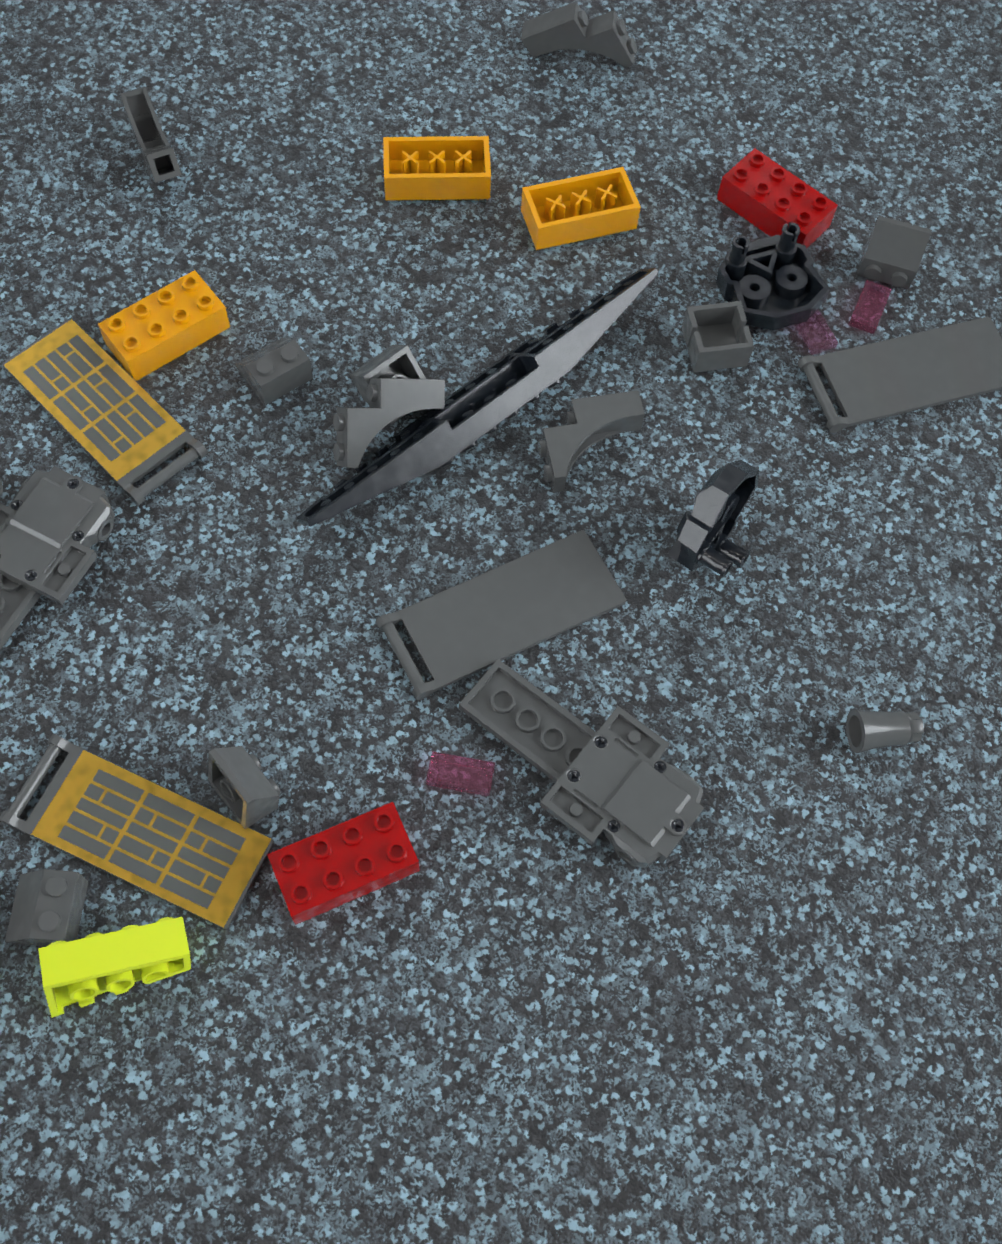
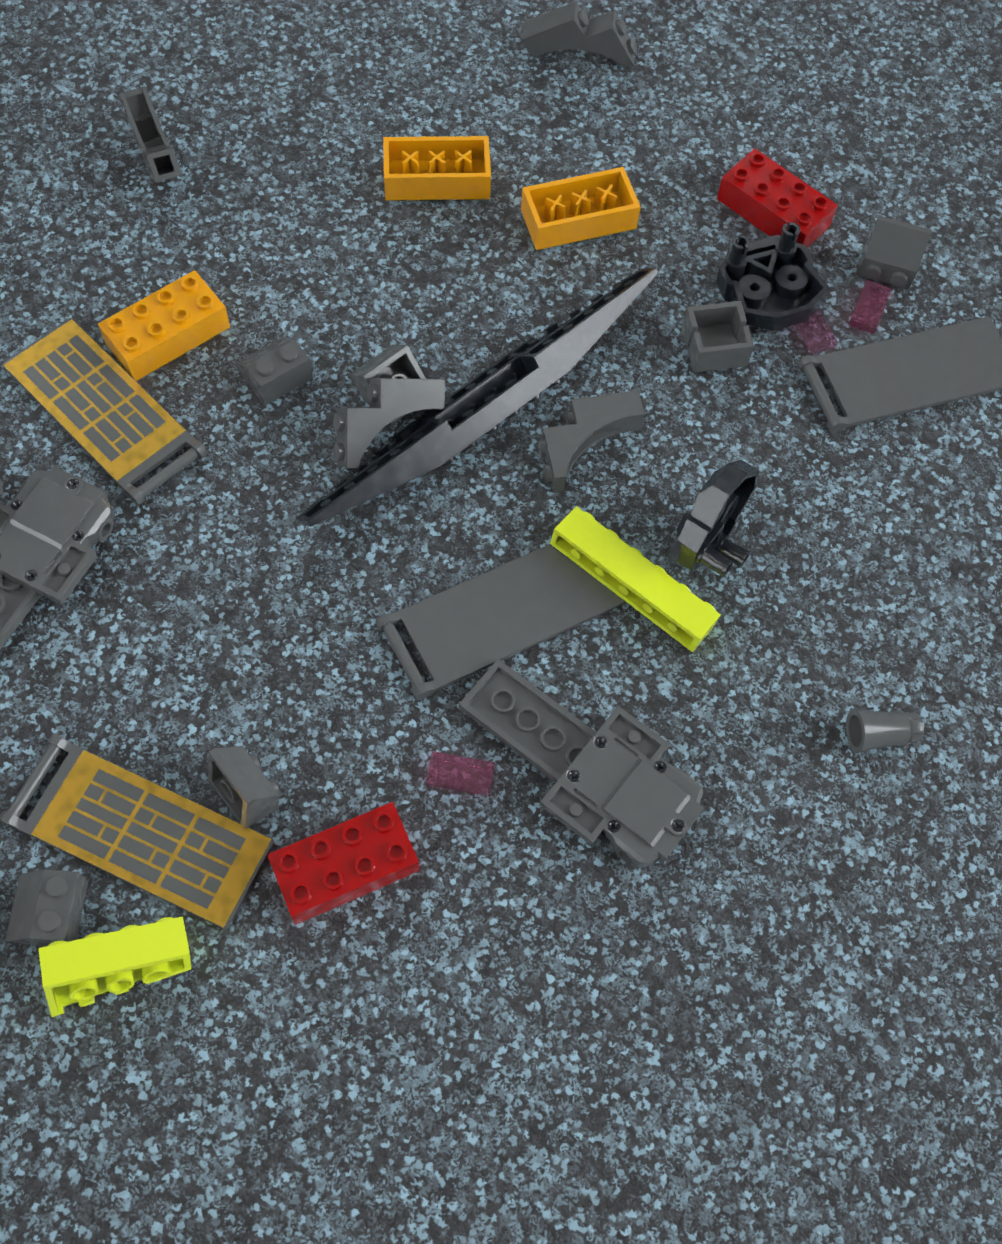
(634, 578): none -> neon yellow brick

